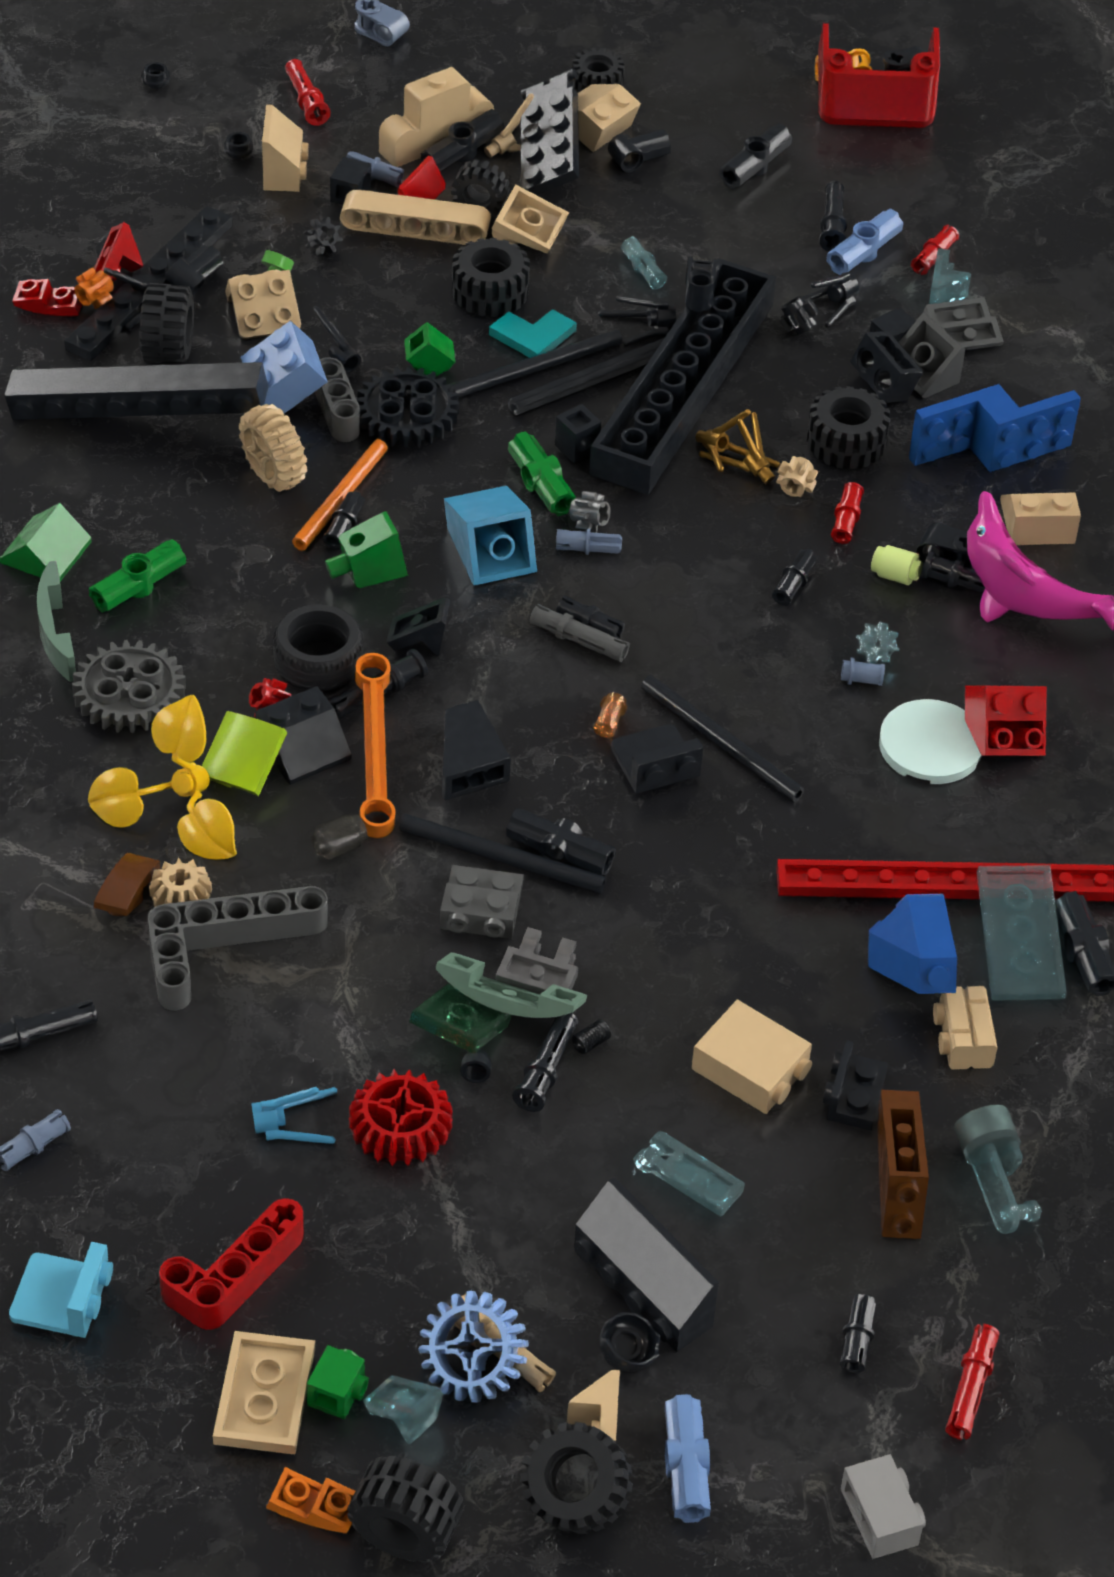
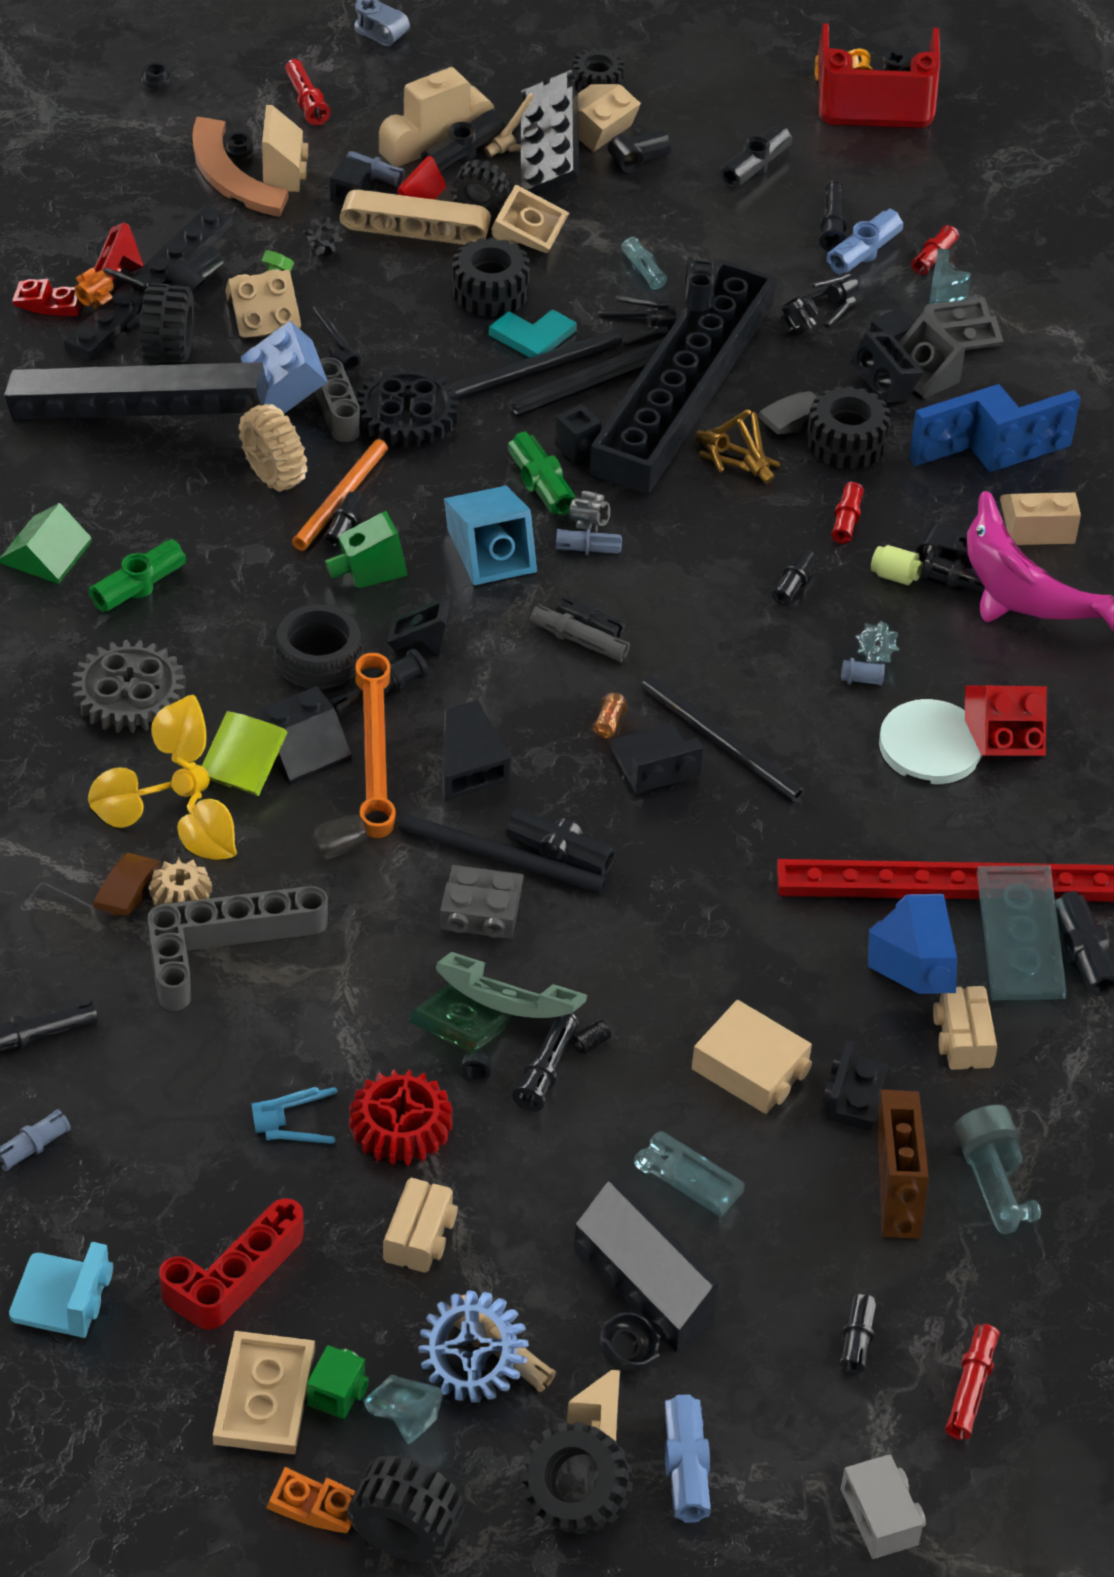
(57, 646): sand green slope -> none
(226, 176): none -> nougat tile
(267, 693): red gear -> none
(419, 1224): none -> tan brick
(429, 350): green brick -> none
(535, 972): flat silver plate -> none
(788, 413): none -> dark grey slope
(797, 476): tan gear -> none

